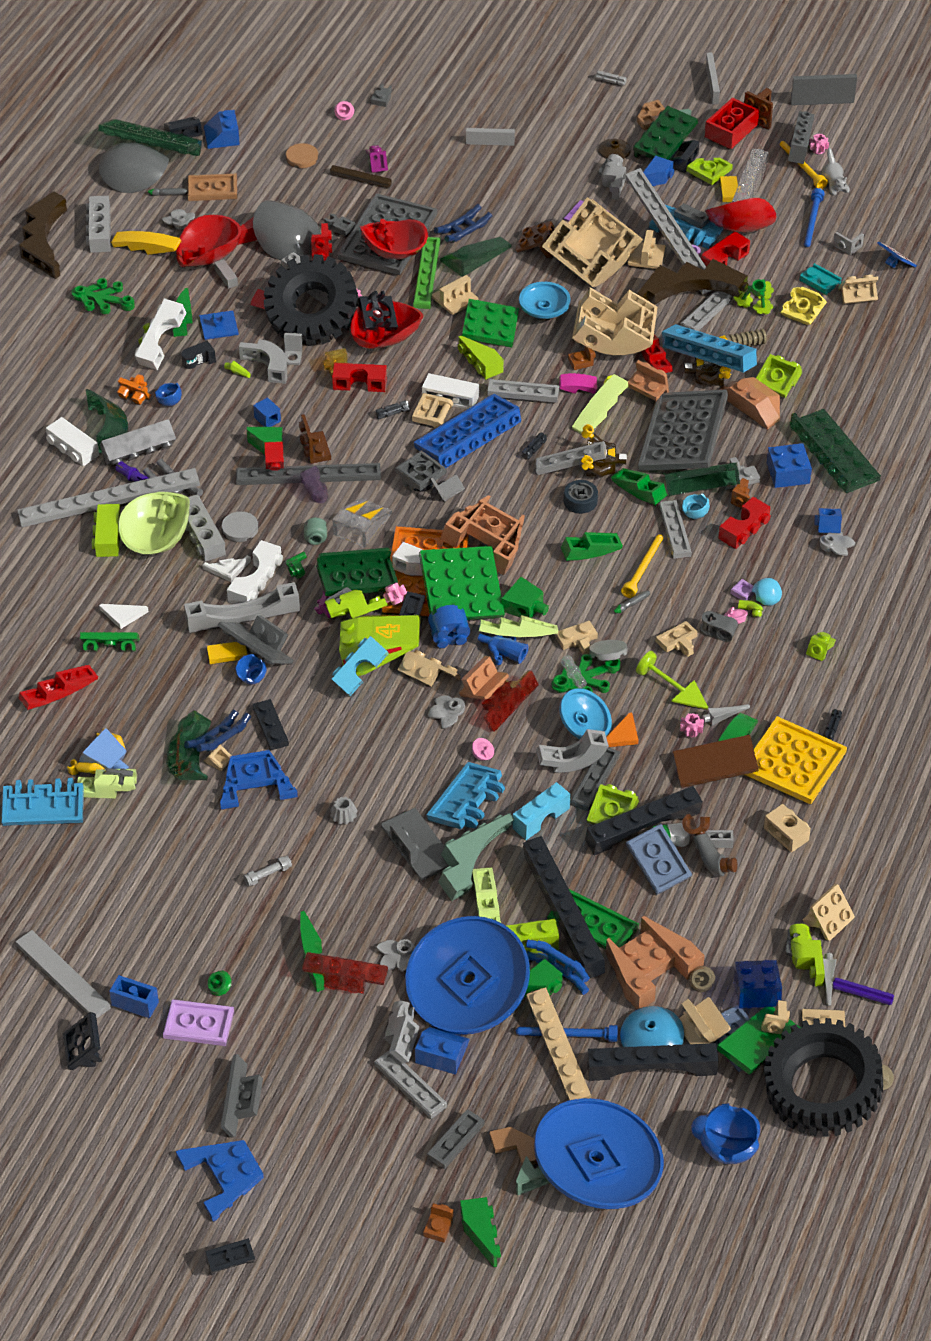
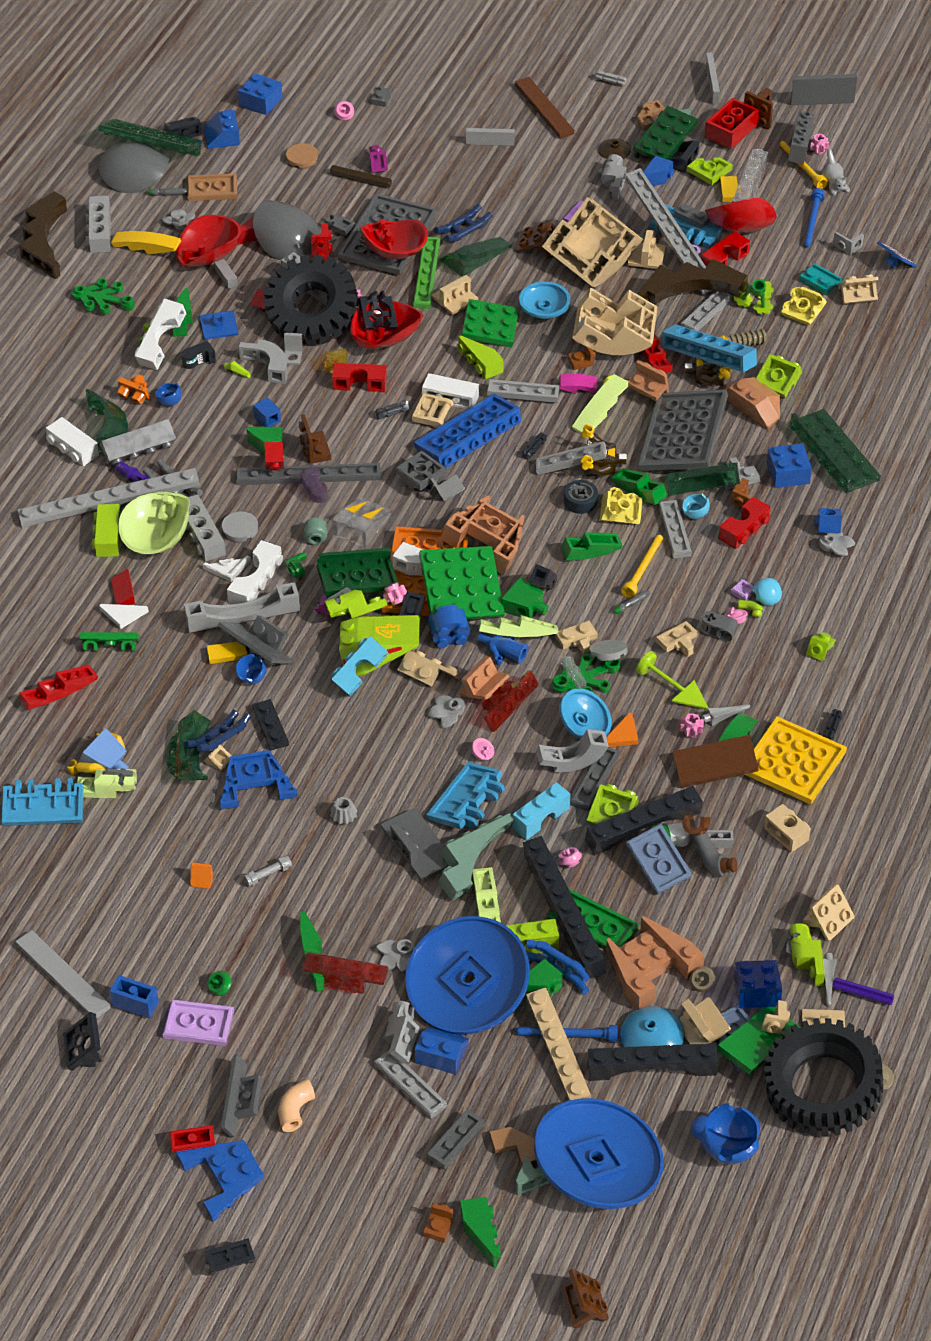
(123, 588): none -> red slope
(192, 1138): none -> red slope
(201, 875): none -> orange slope
(260, 94): none -> blue brick
(292, 1102): none -> light nougat cylinder
(543, 577): none -> black leg
(544, 107): none -> reddish brown tile
(569, 857): none -> bright pink hat
(583, 1299): none -> reddish brown bracket
(620, 507): none -> light yellow slope

